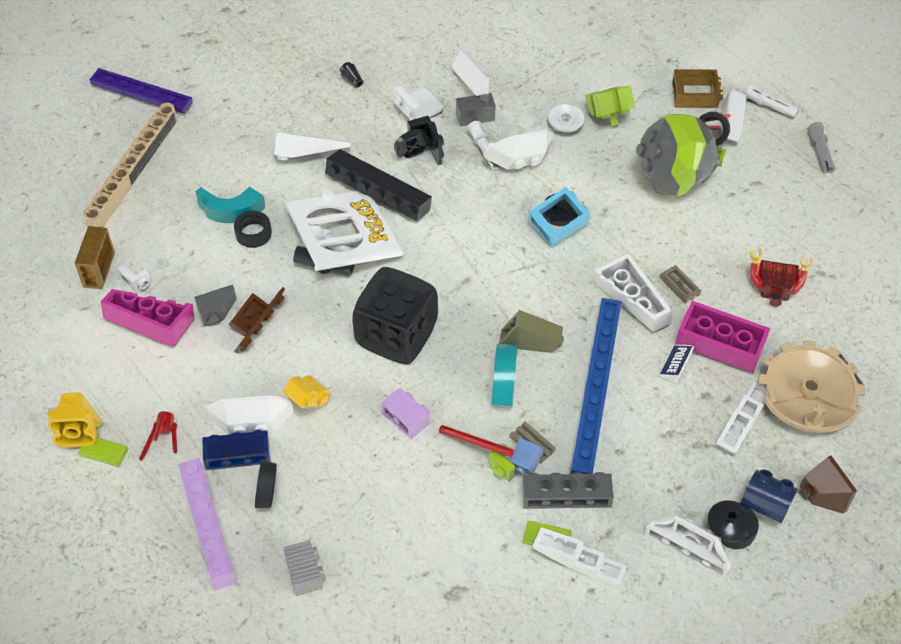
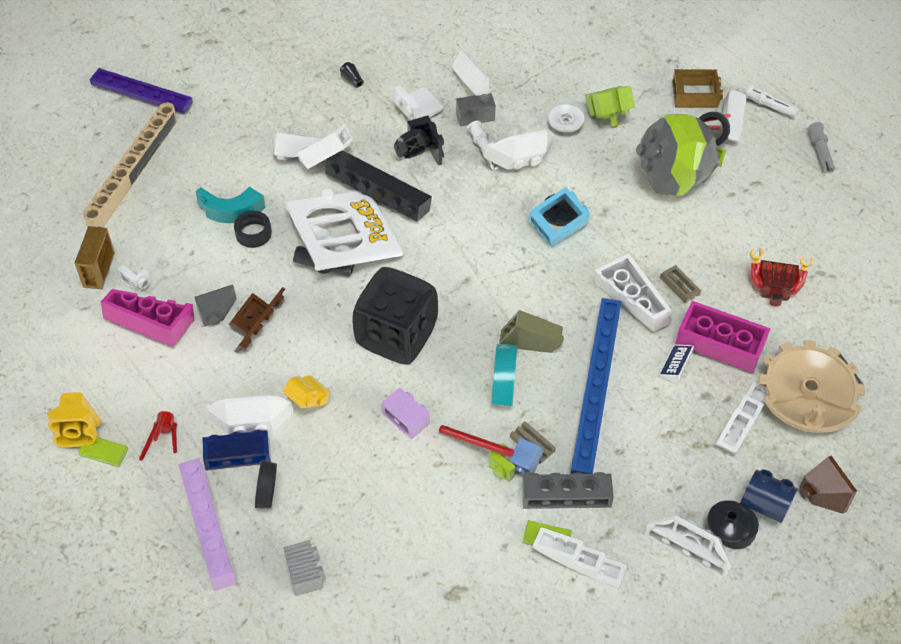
(325, 146): none -> white slope

